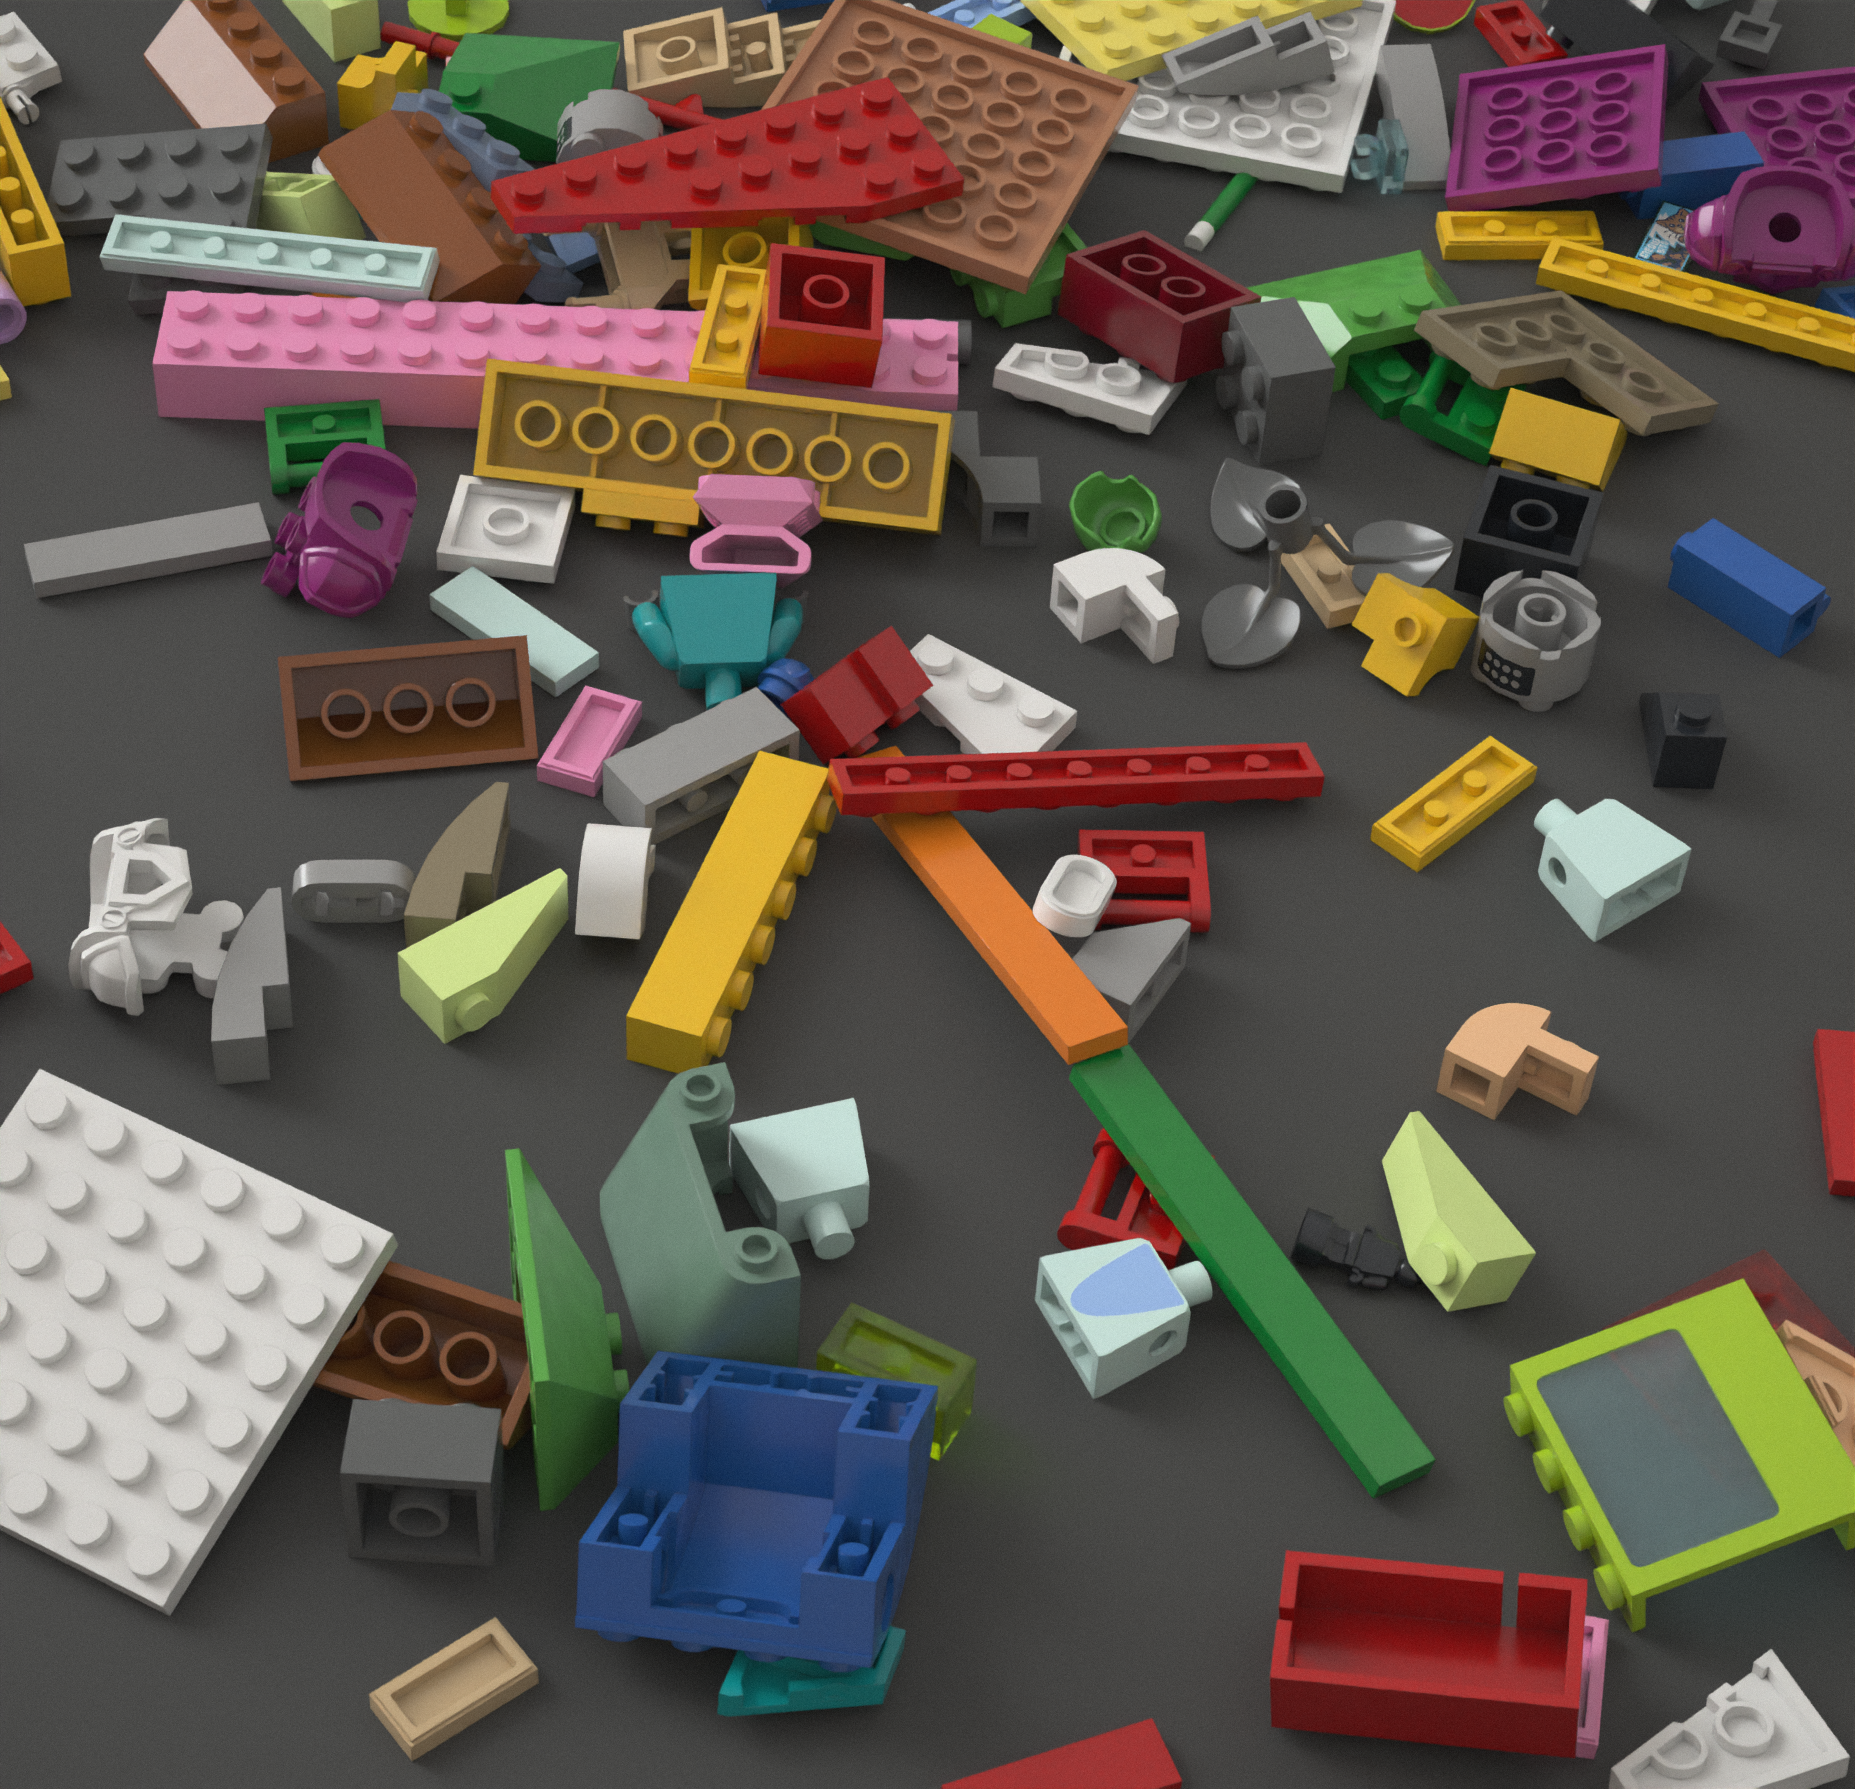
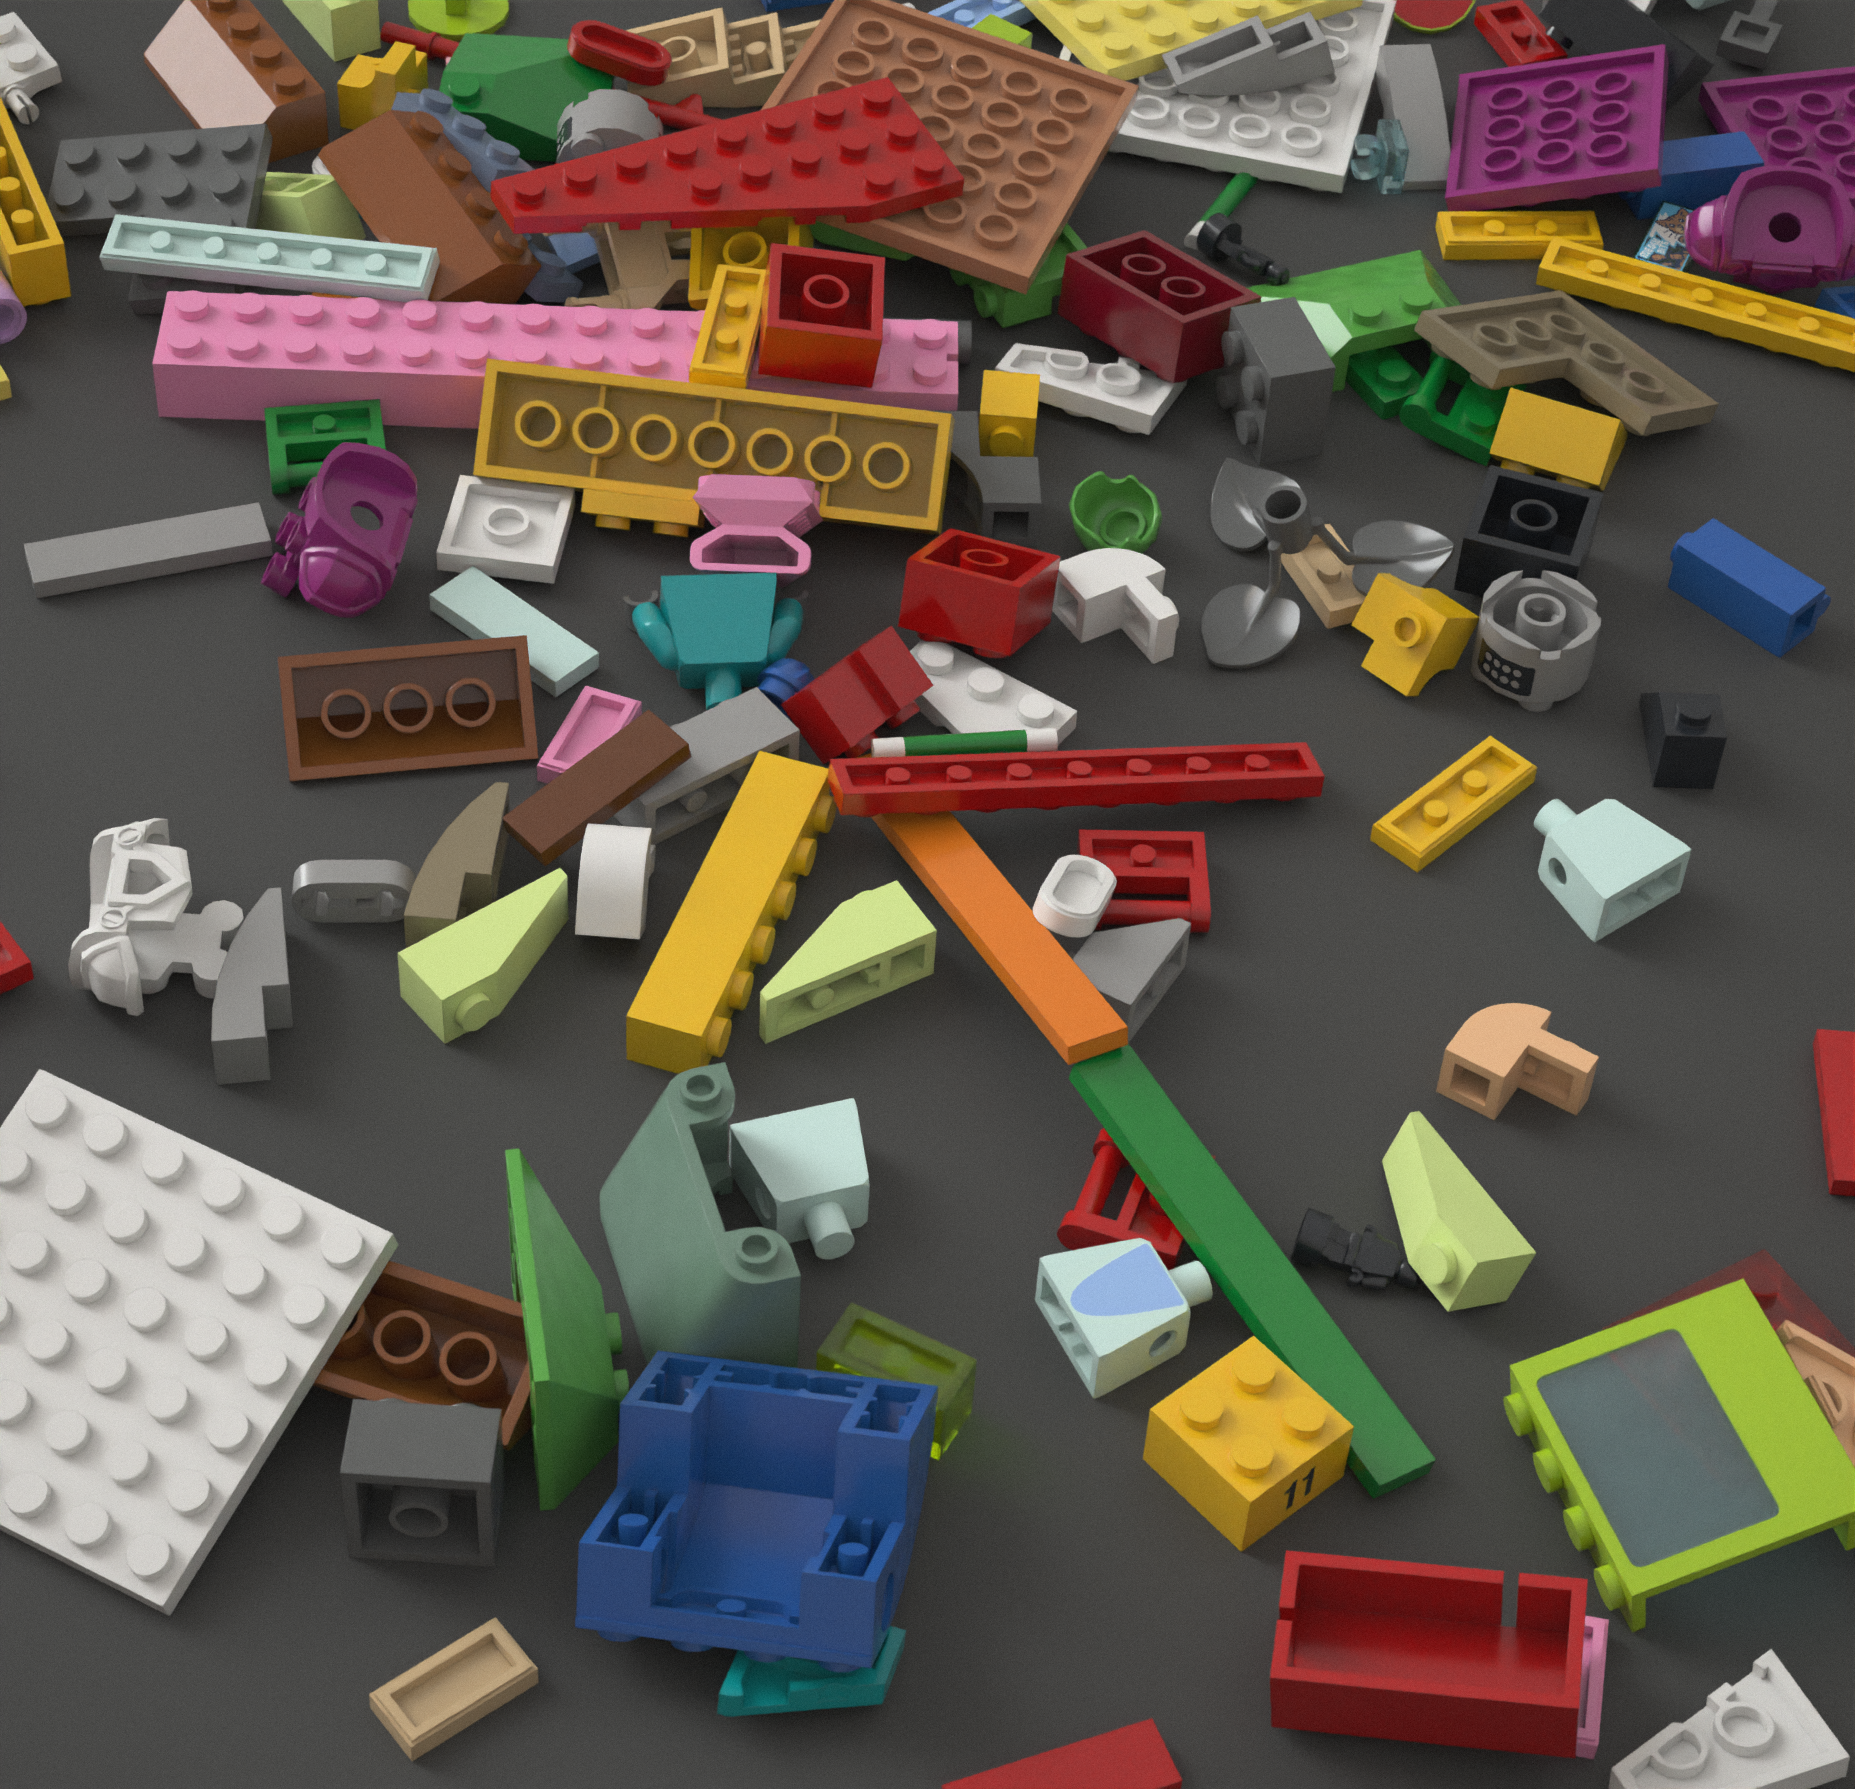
(596, 787): none -> reddish brown tile
(619, 52): none -> red tile
(854, 956): none -> yellowish green slope
(967, 743): none -> green bar
(978, 592): none -> red brick
(1008, 414): none -> yellow brick
(1222, 238): none -> black piece
(1247, 1443): none -> yellow brick

